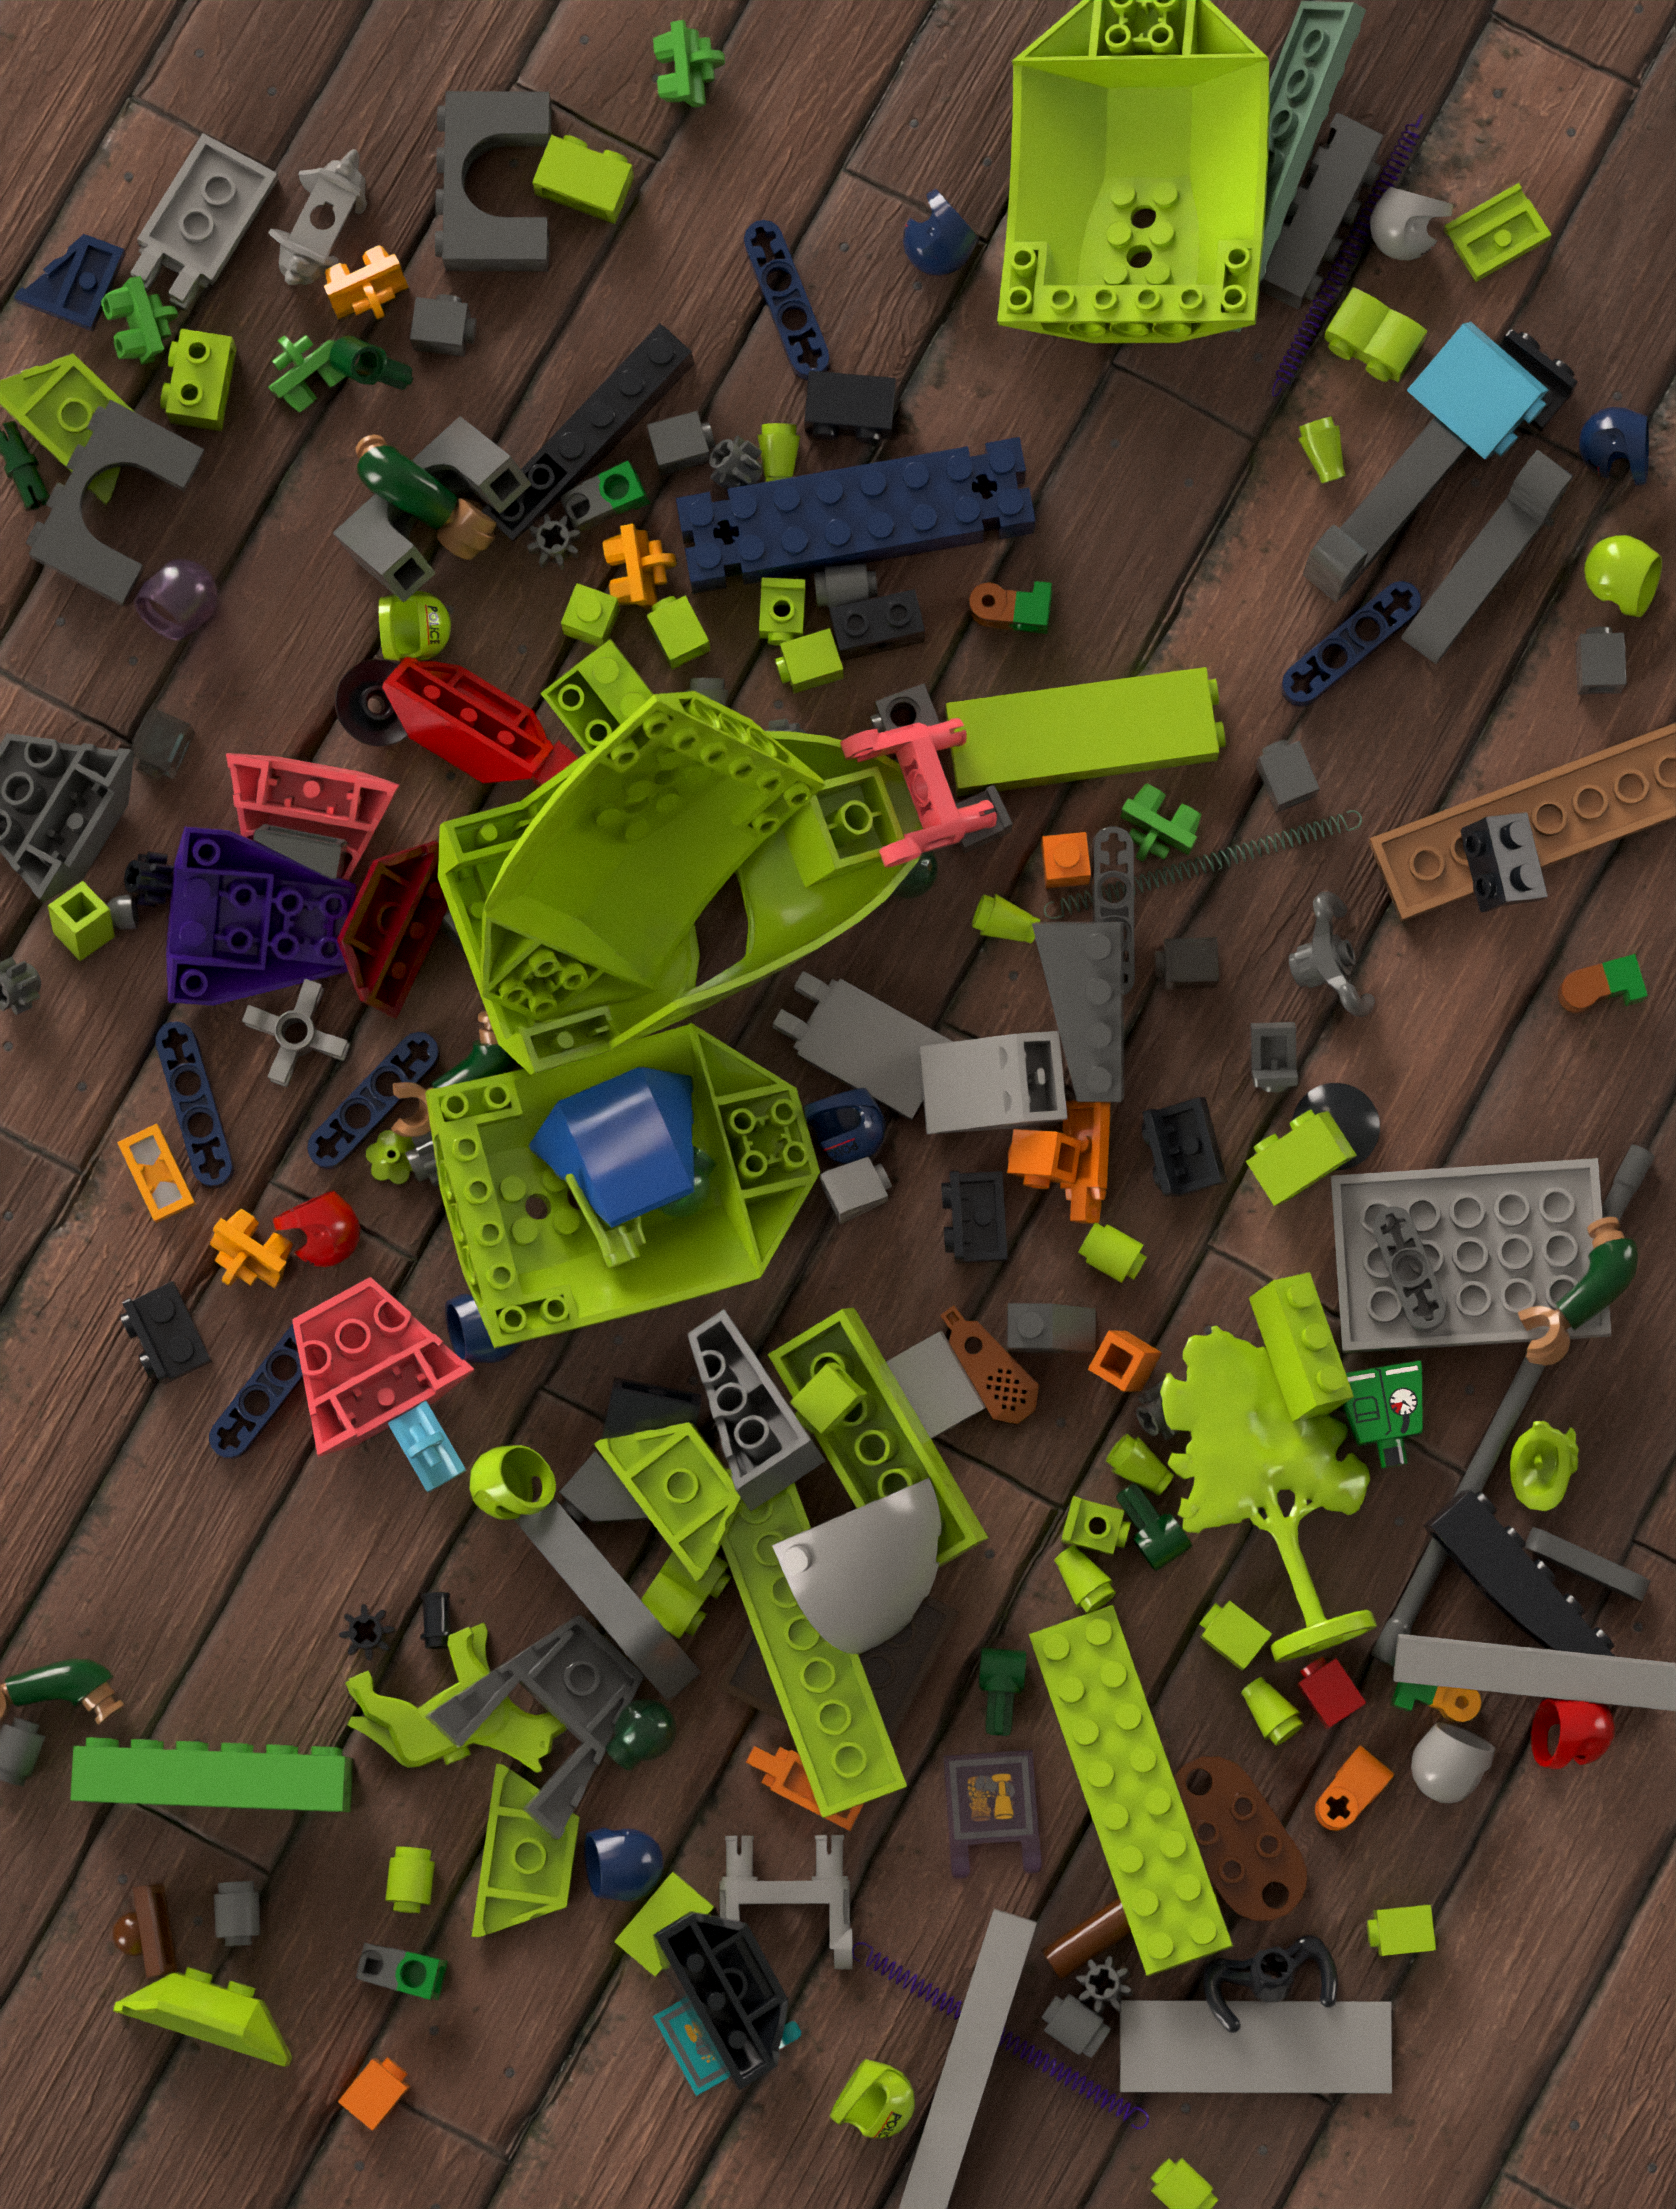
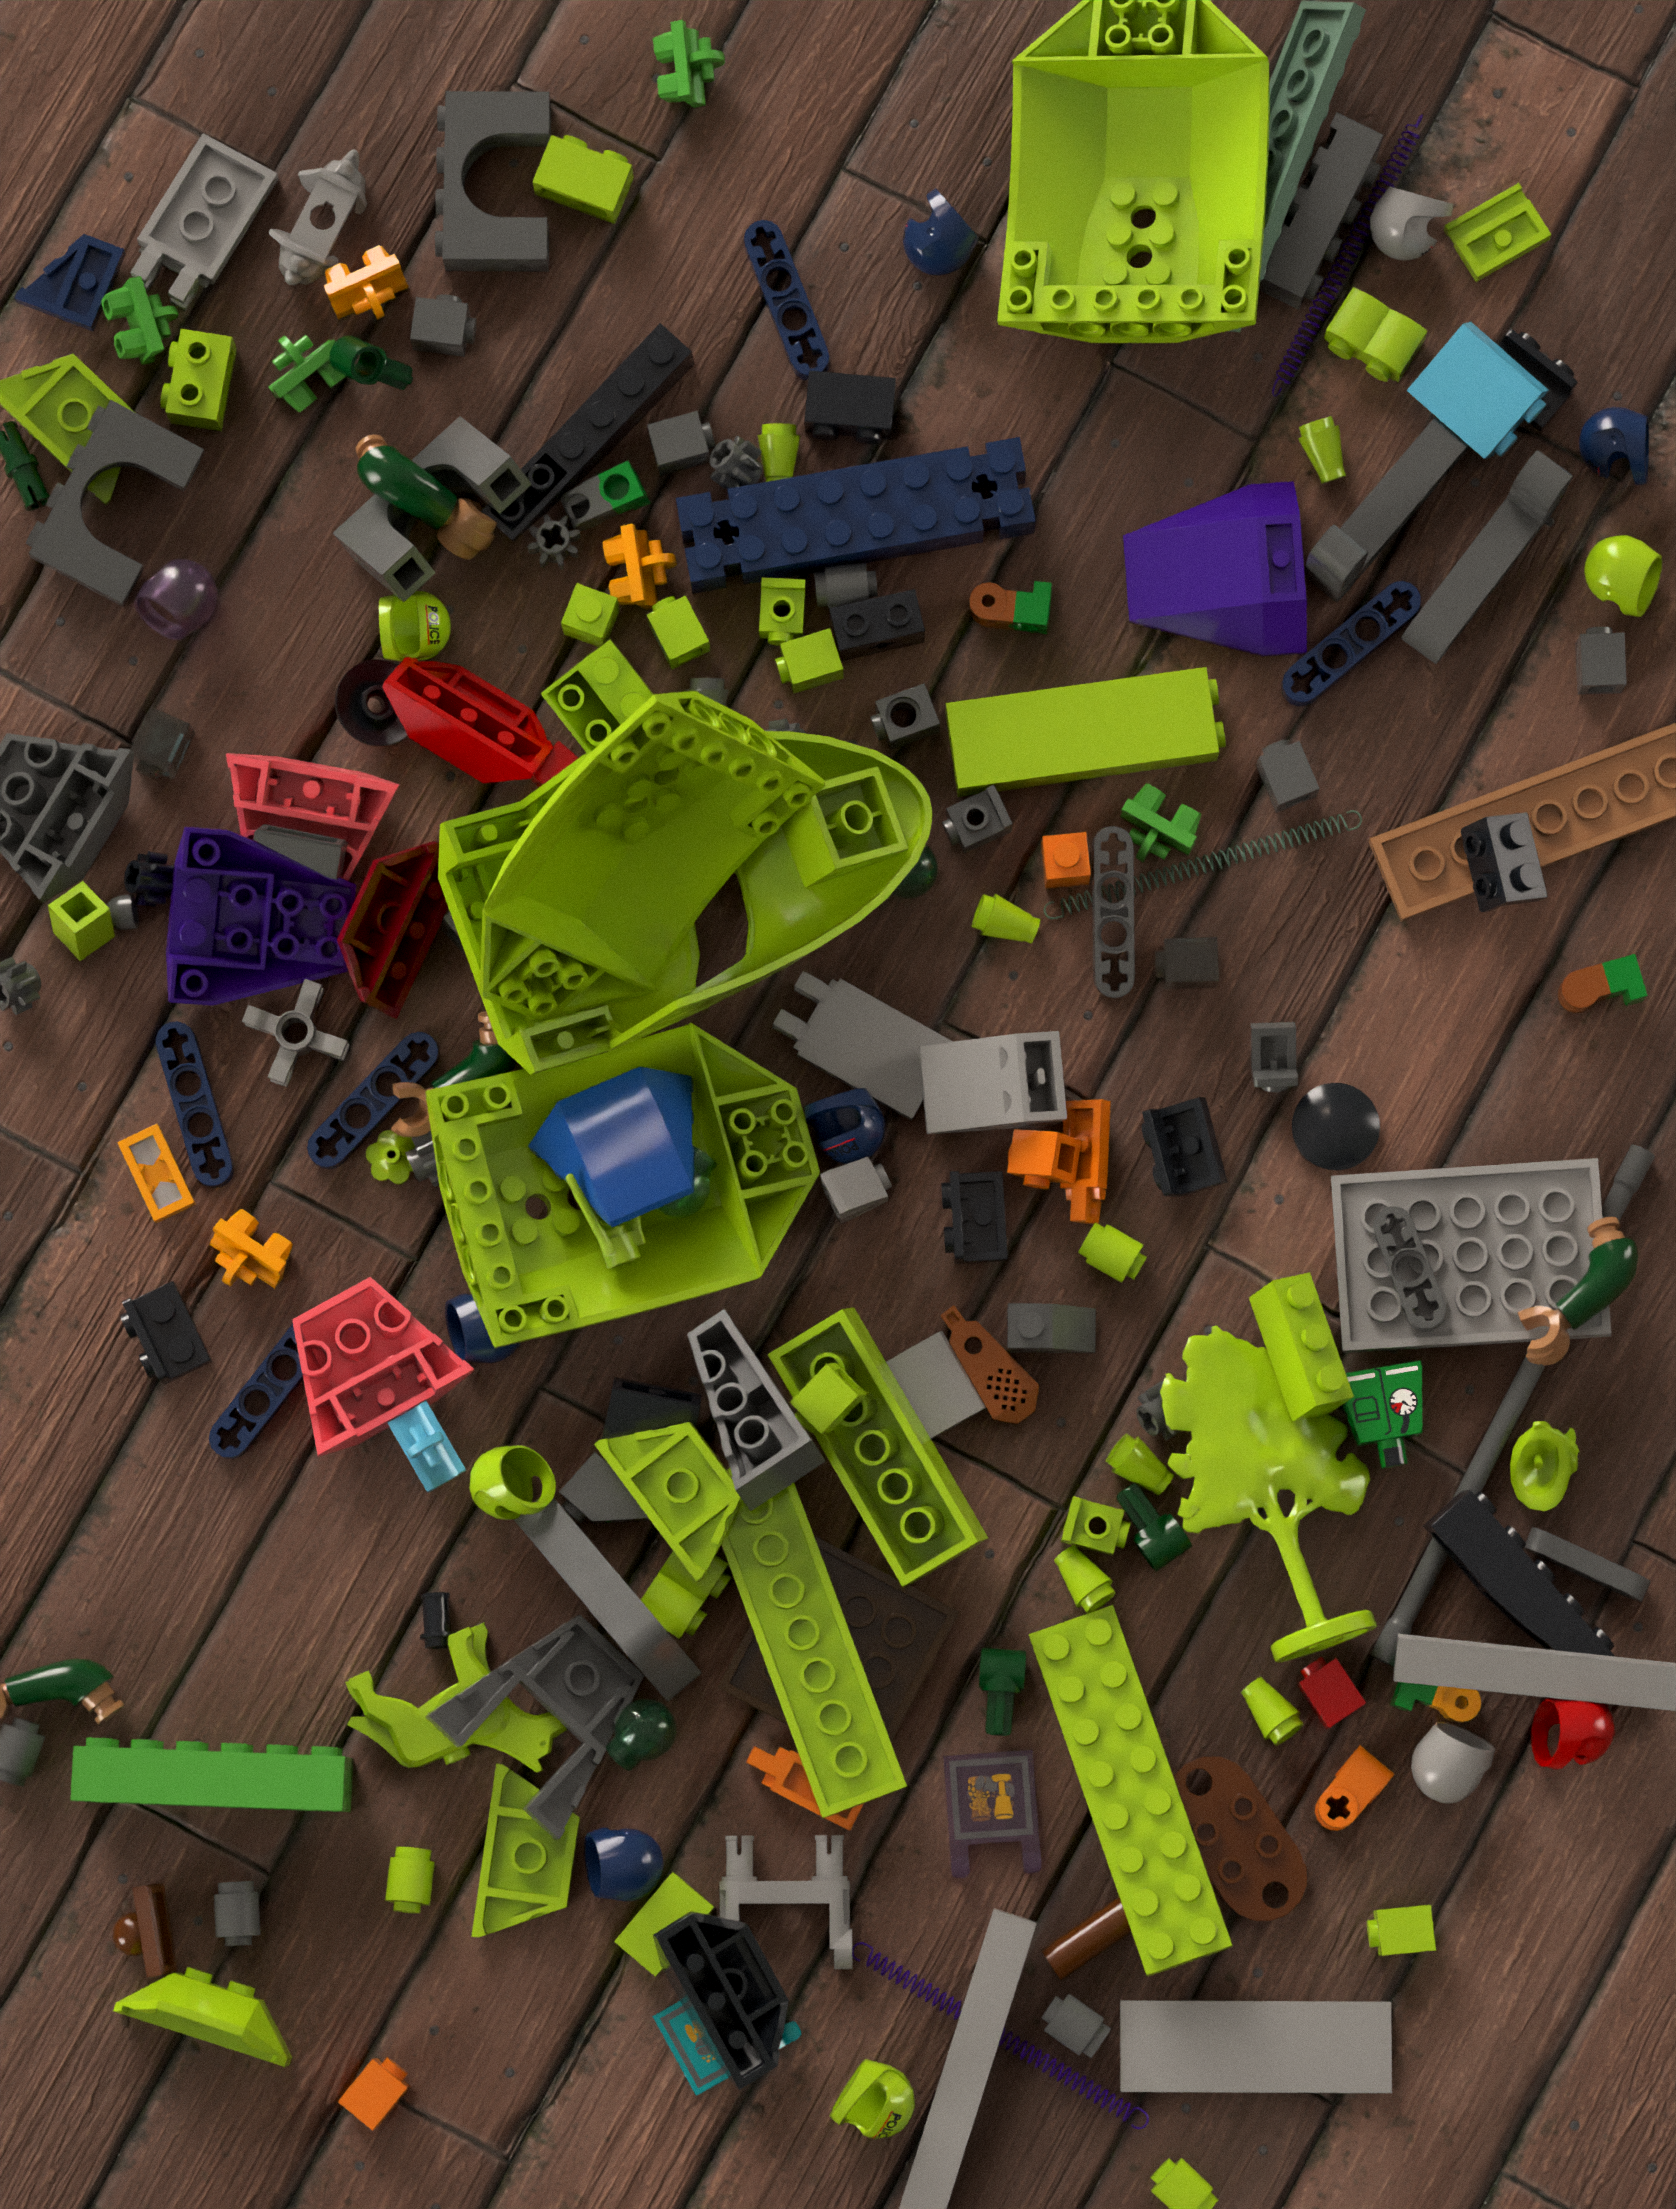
(329, 1226): red helmet -> none
(355, 1635): black gear -> none
(402, 1970): leg -> none
(867, 1568): light grey brick -> none
(917, 756): coral connector -> none
(1087, 994): dark grey wedge -> none
(1098, 1975): dark grey gear -> none
(1125, 1361): orange brick -> none
(1224, 572): none -> dark purple wedge
(1233, 1634): lime brick -> none
(1265, 1963): black piece -> none
(1300, 1157): lime brick -> none
(1329, 958): dark grey piece -> none

